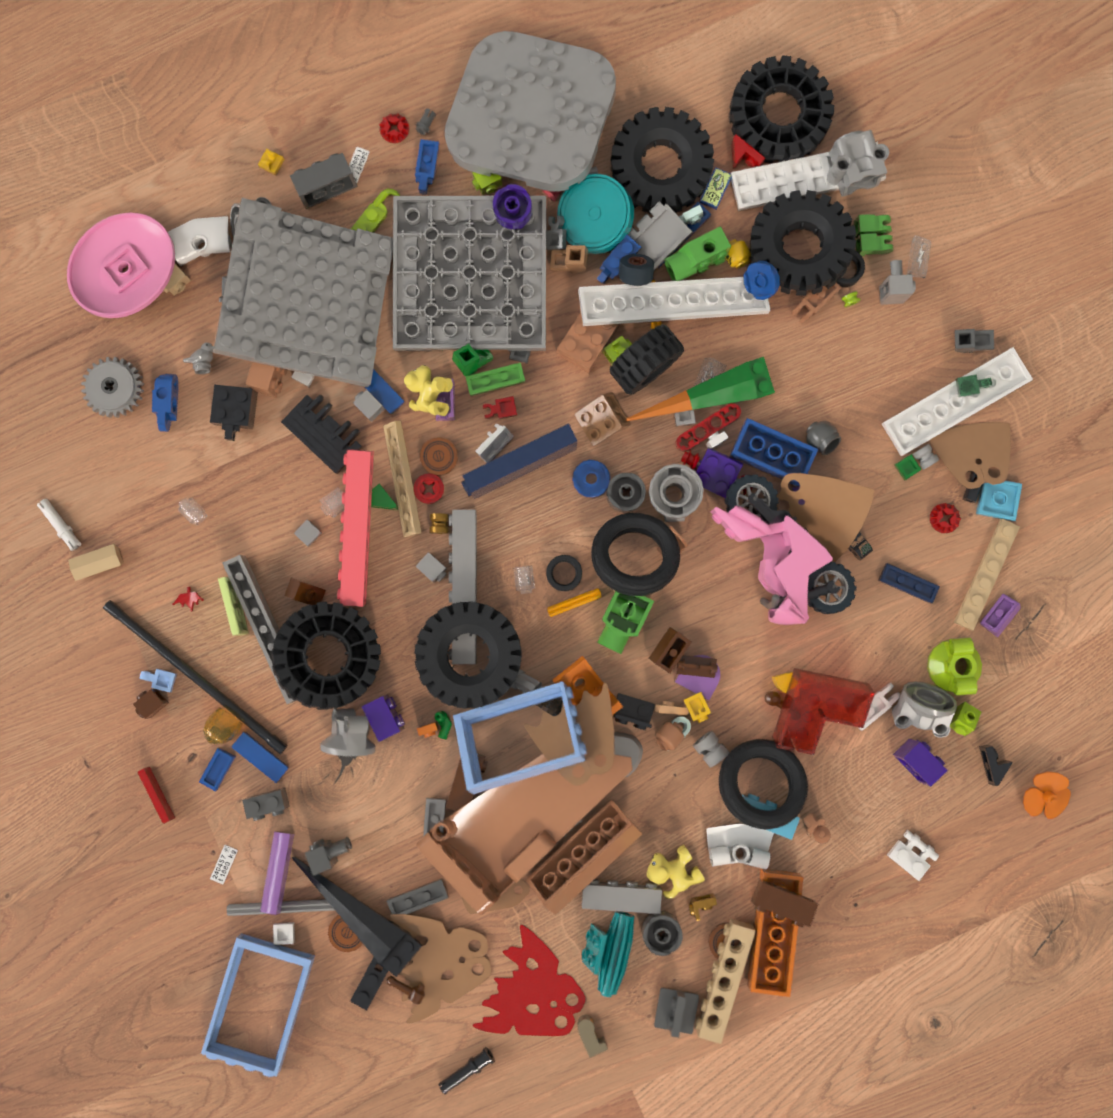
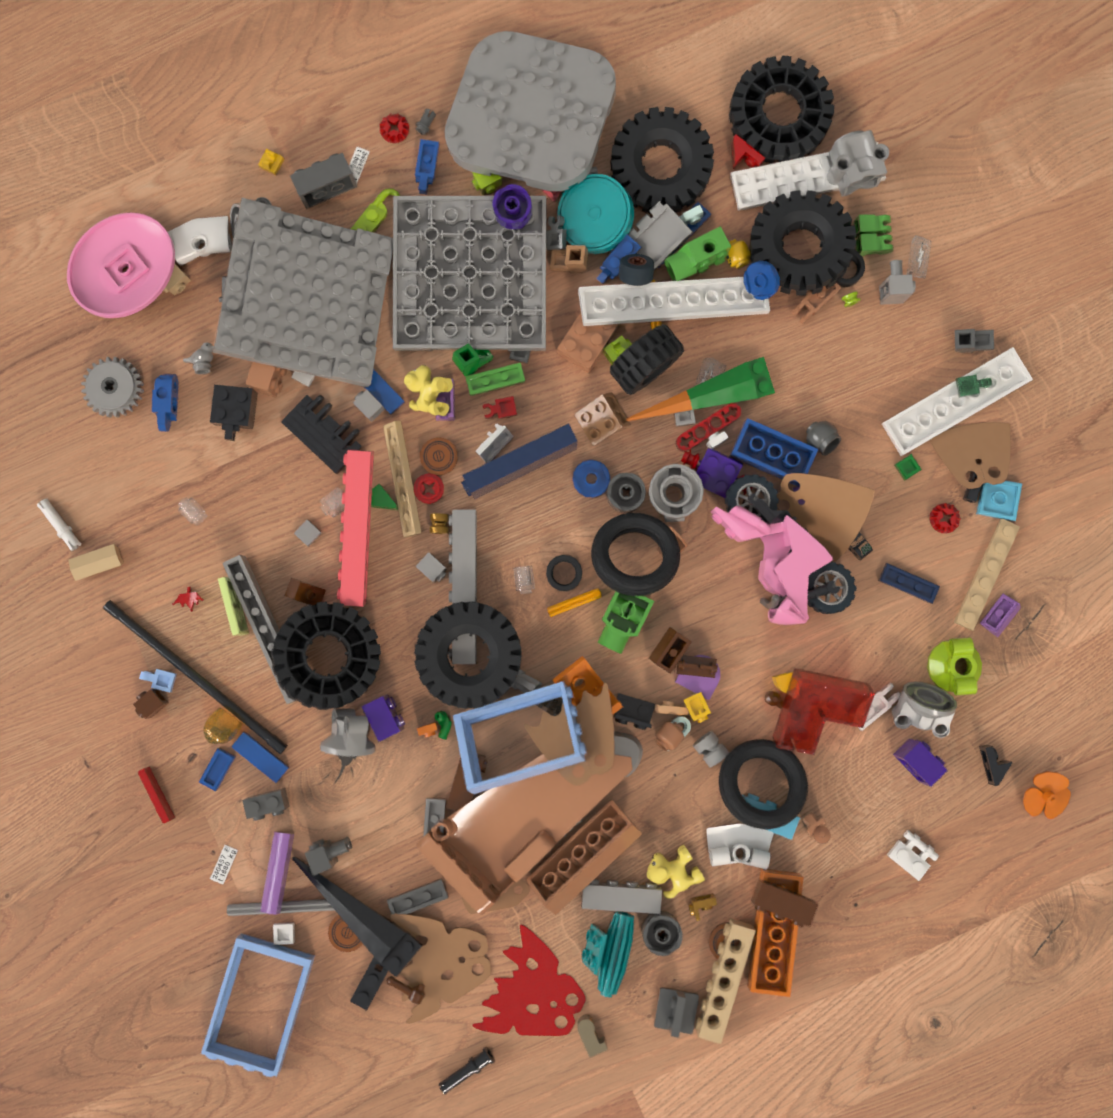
(716, 188): tile -> none
(926, 457): light grey wheel -> none
(965, 719): lime brick -> none

